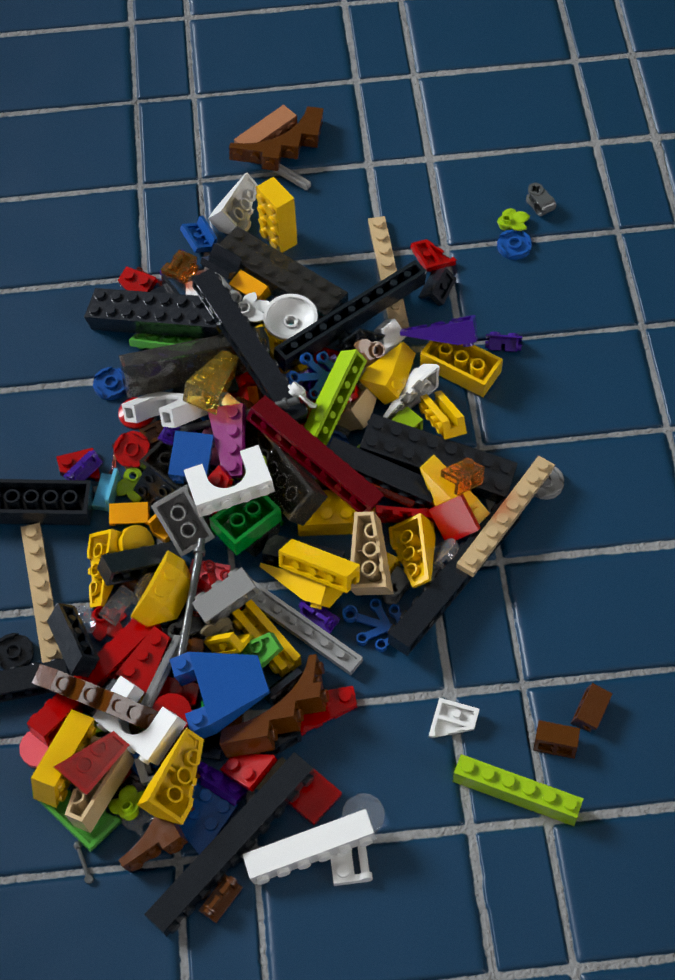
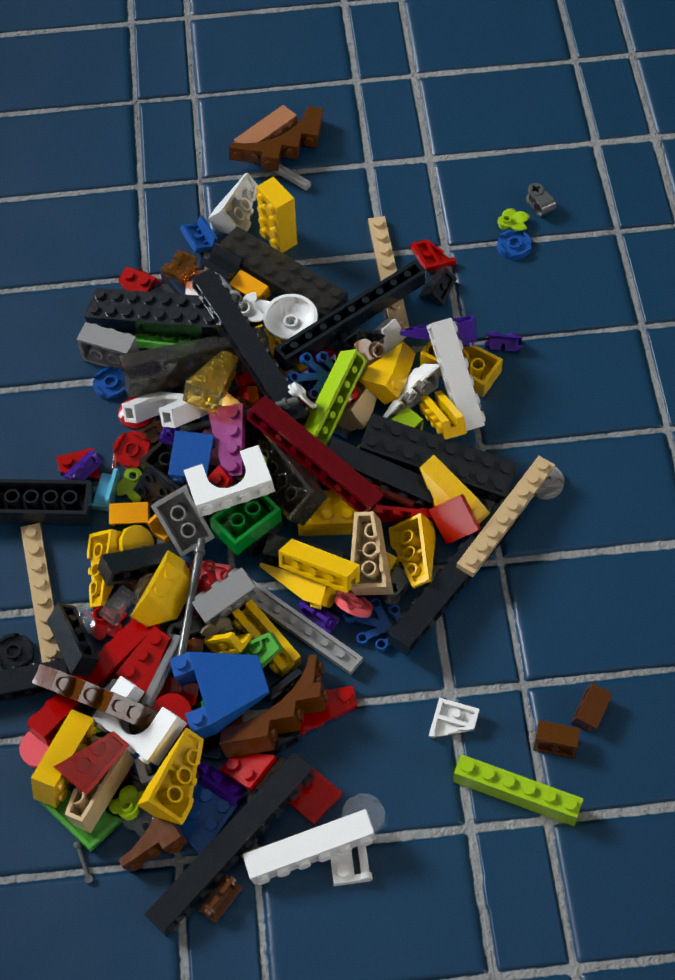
(104, 345): none -> light grey brick
(353, 605): none -> coral tile
(443, 551): clear tile -> none
(455, 372): none -> white brick
(464, 474): clear orange bracket -> none

